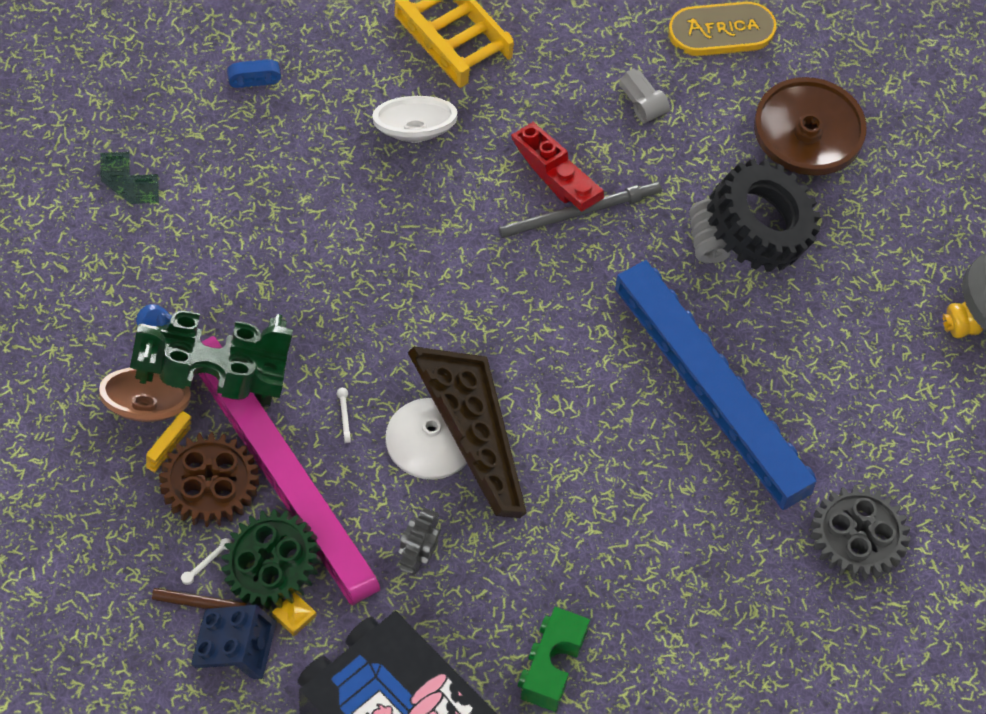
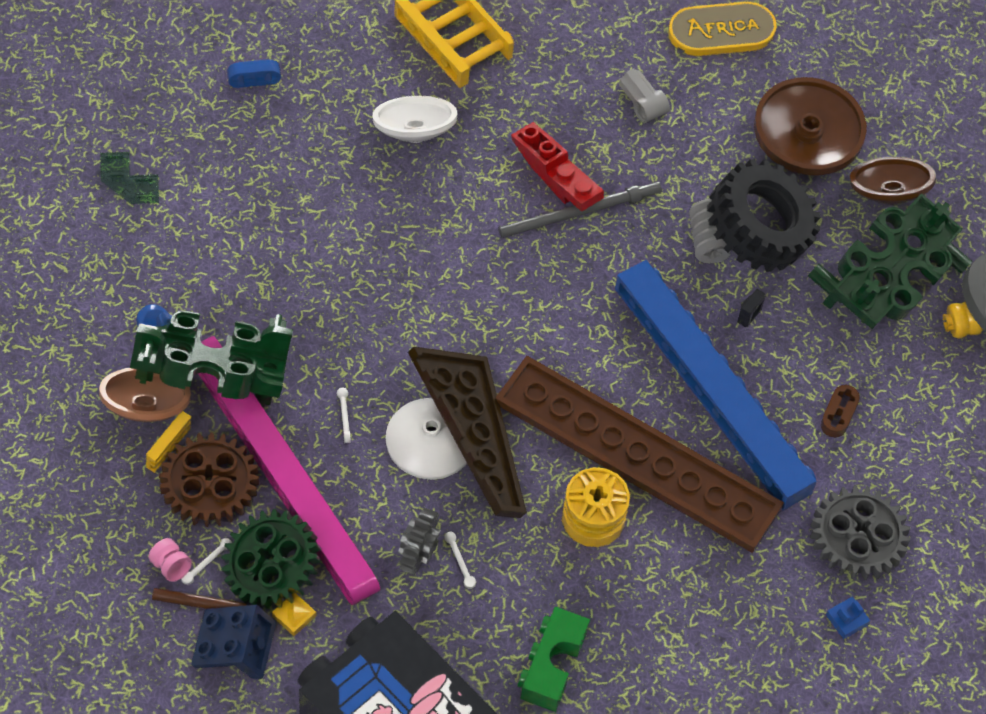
(172, 562): none -> bright pink wheel
(469, 581): none -> white hinge
(591, 521): none -> yellow wheel
(639, 454): none -> reddish brown plate
(751, 308): none -> black tile
(835, 409): none -> reddish brown beam
(848, 617): none -> blue tile
(863, 295): none -> dark green gear
(892, 179): none -> reddish brown dish

